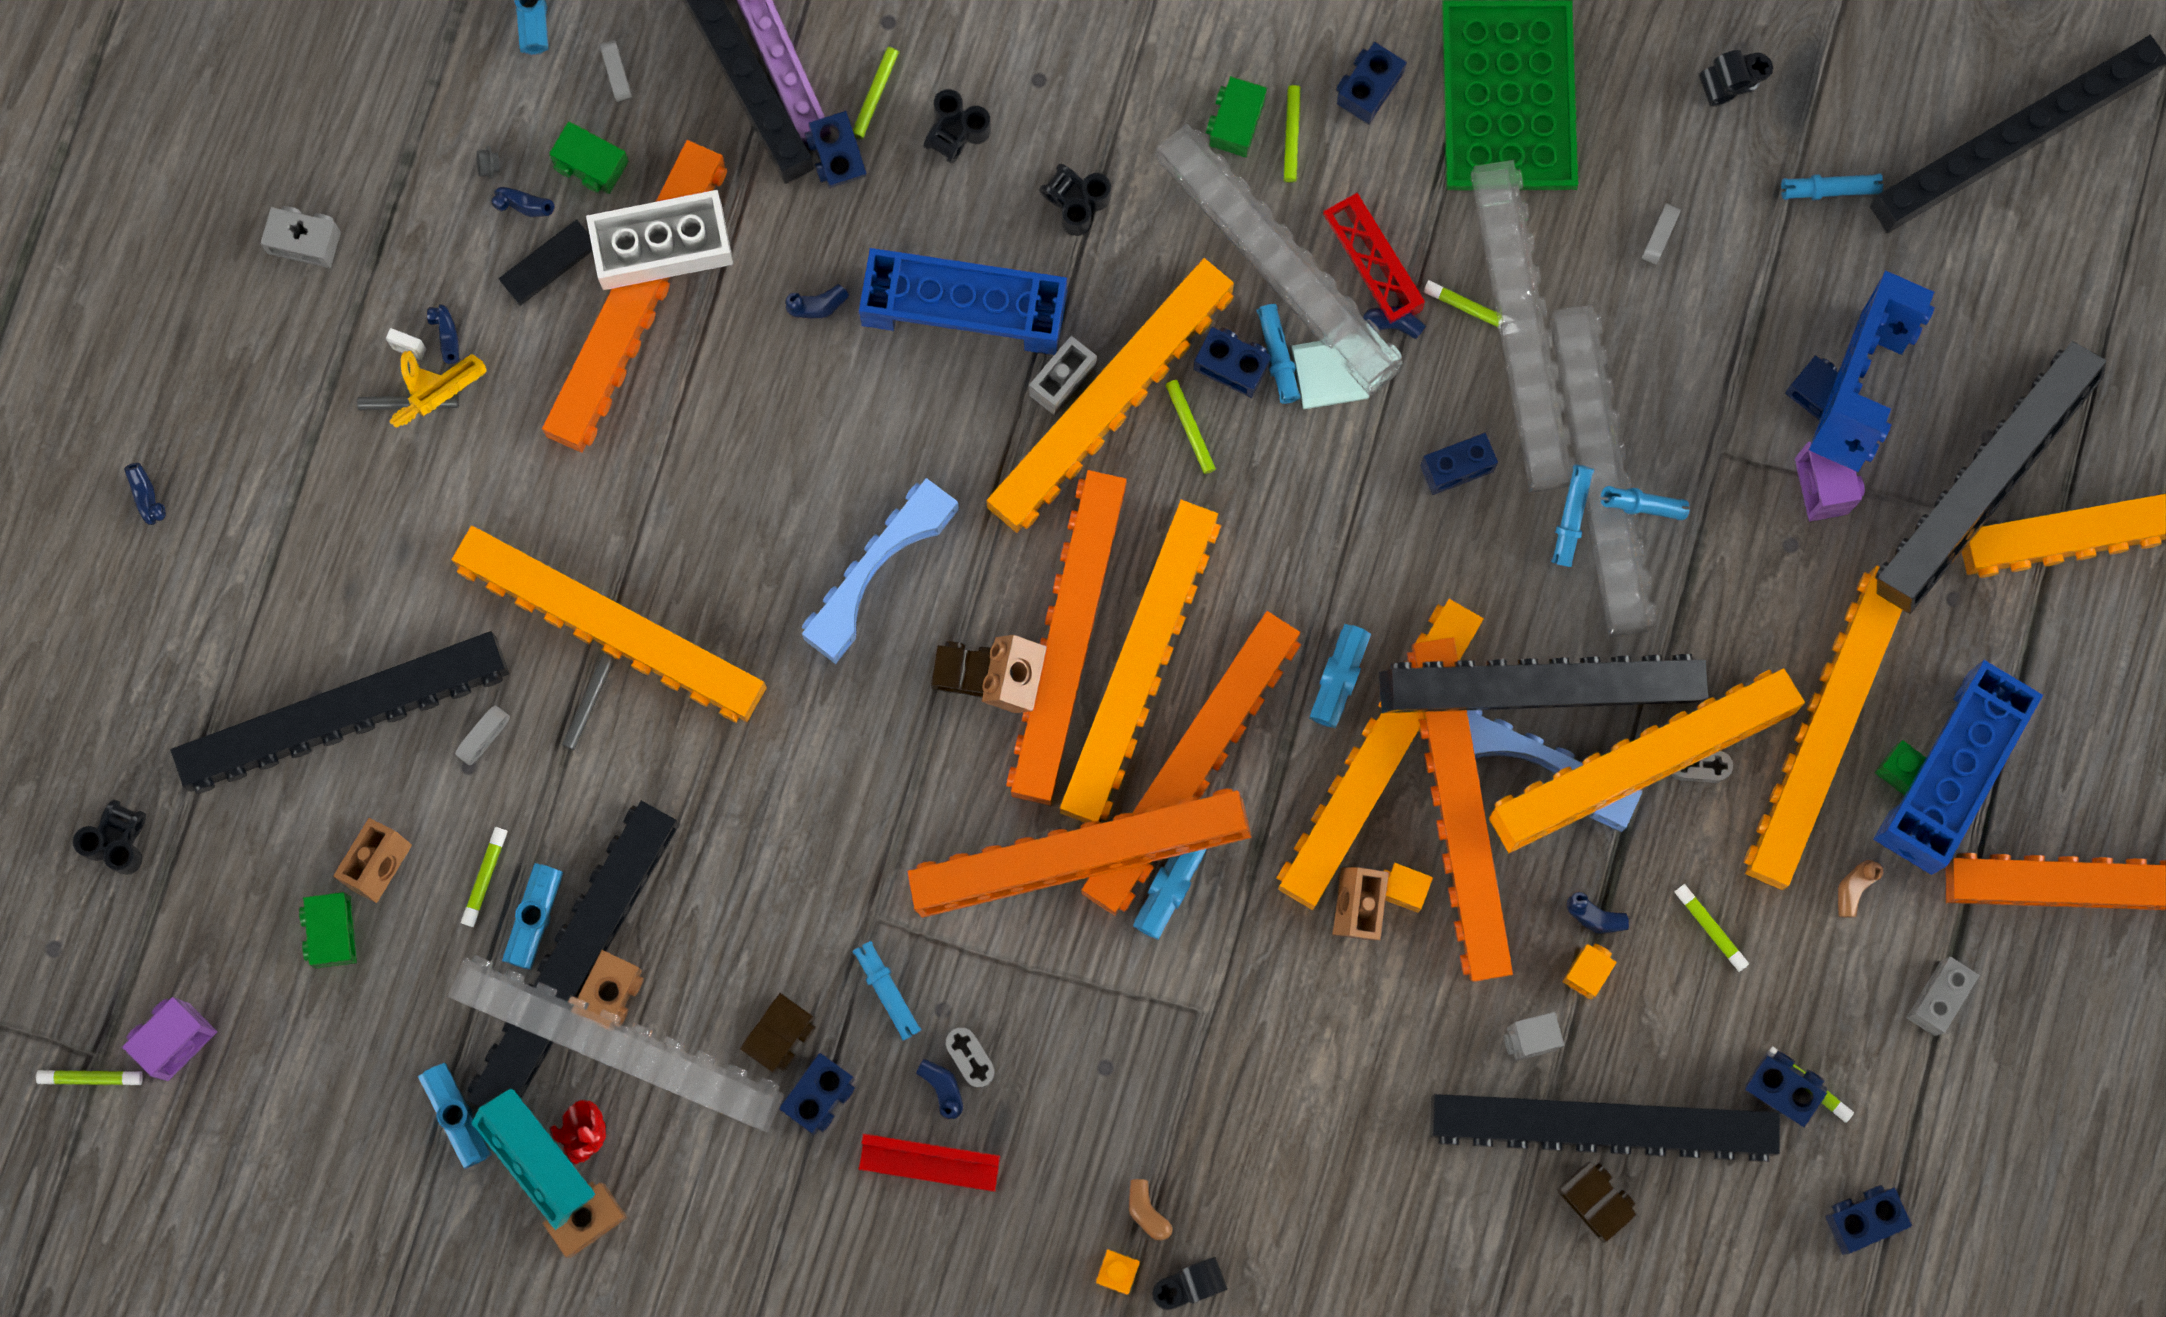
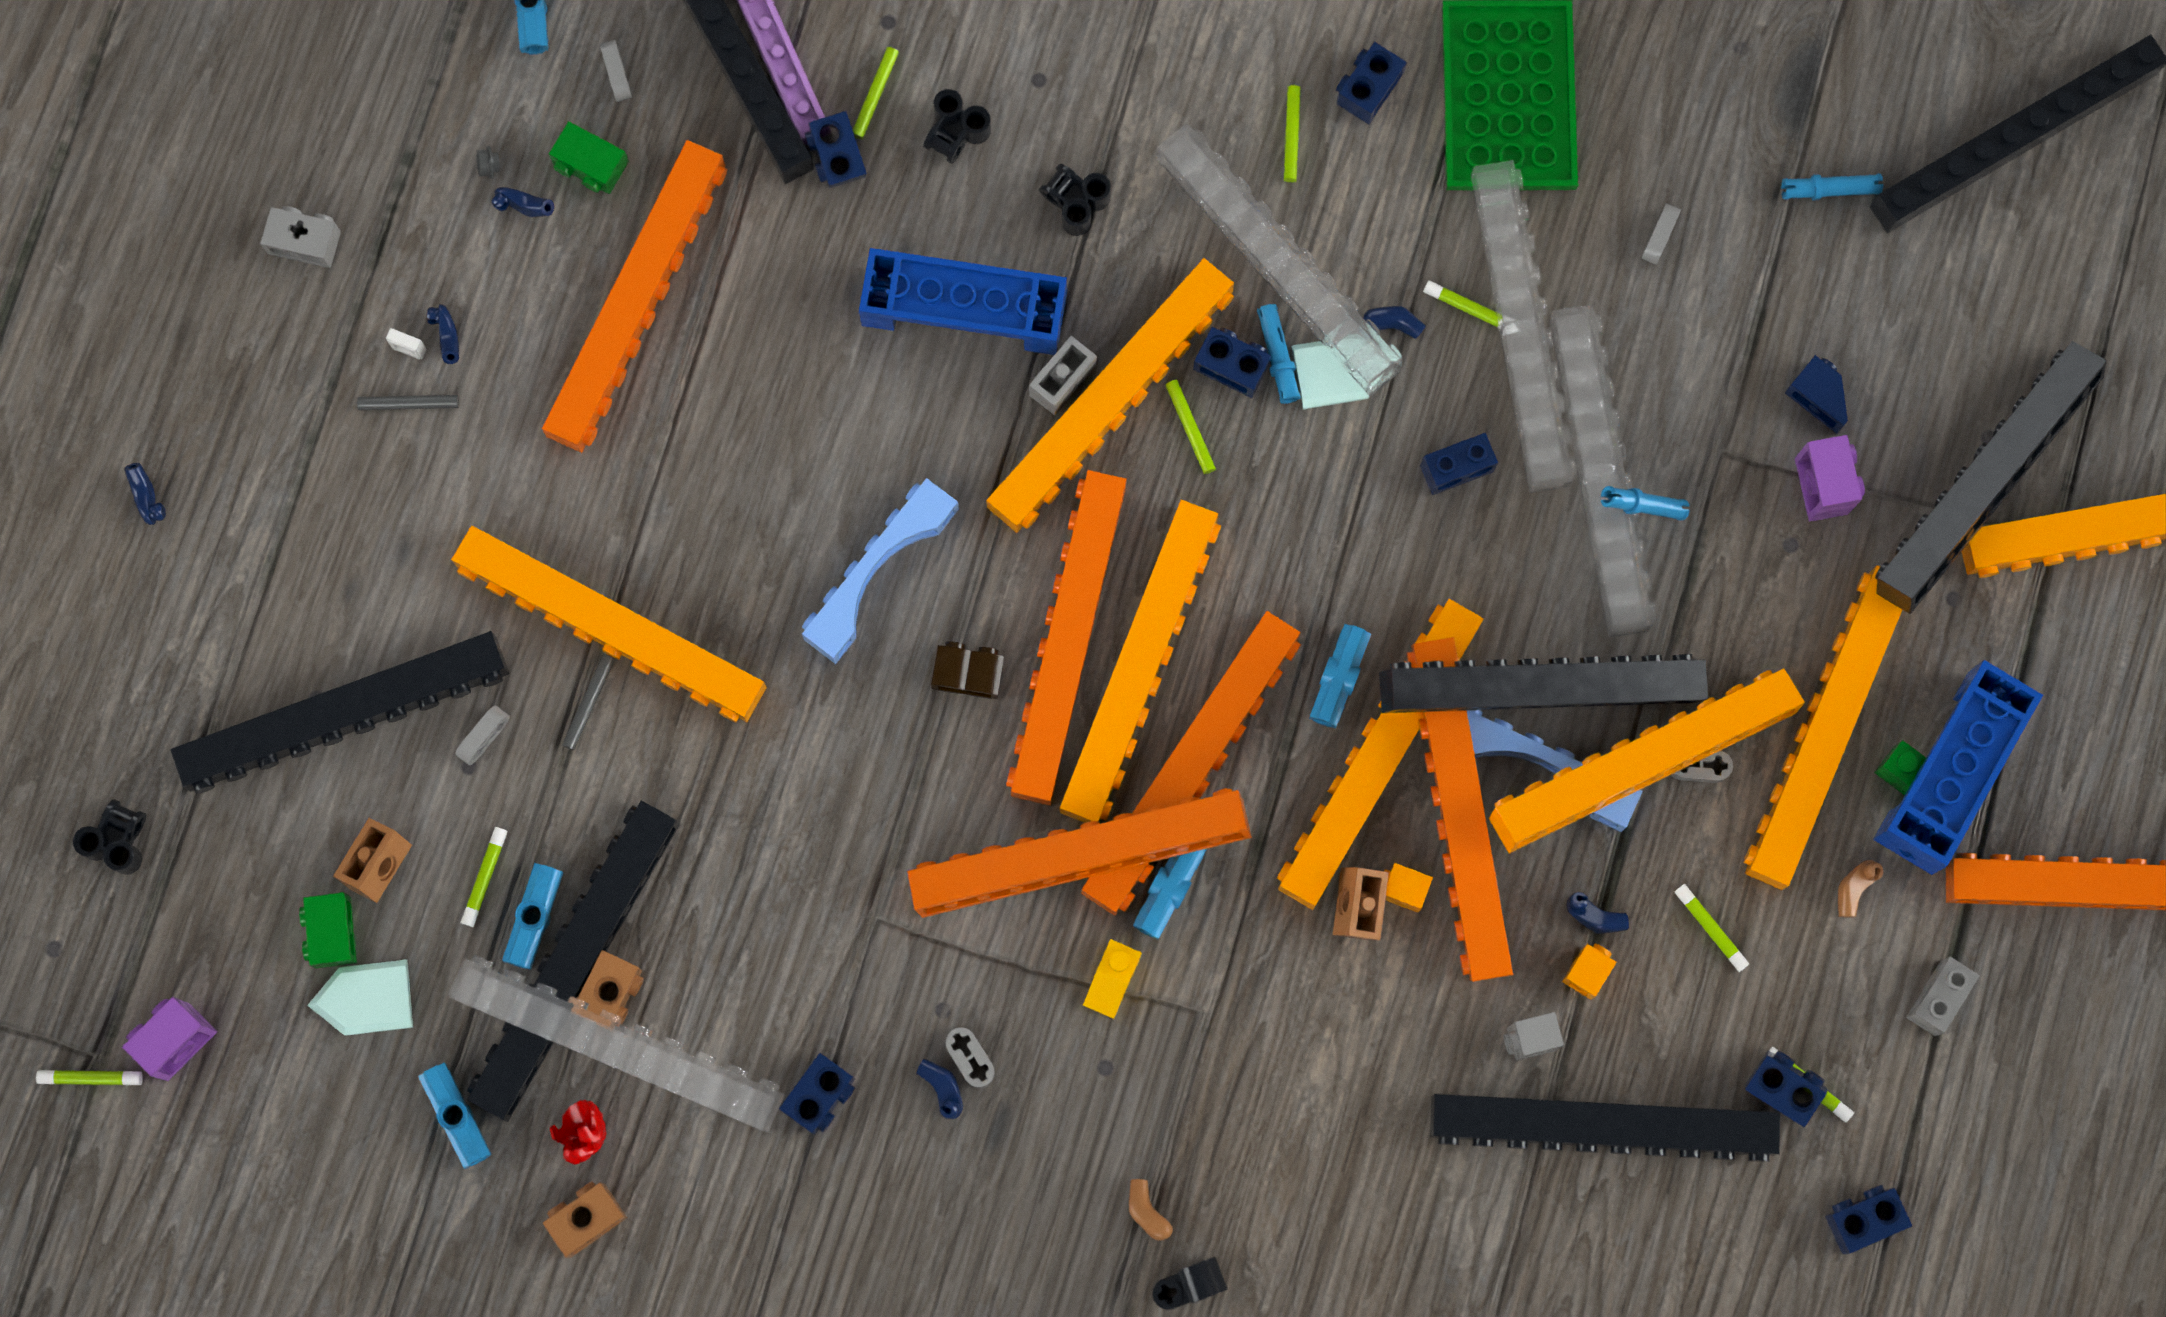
(366, 998): none -> light aqua tile
(432, 389): yellow piece -> none
(532, 1157): teal panel -> none
(547, 262): black tile -> none
(659, 240): white brick -> none
(778, 1034): dark brown brick -> none
(816, 306): dark blue arm -> none
(886, 990): dark azure pin -> none
(929, 1162): red fence -> none
(1026, 662): medium nougat brick -> none
(1112, 978): none -> yellow slope
(1117, 1272): light orange brick -> none
(1237, 116): green brick -> none
(1381, 254): red fence -> none
(1571, 521): dark azure pin -> none
(1597, 1201): dark brown brick -> none
(1734, 75): black piece -> none
(1849, 420): blue plate -> none

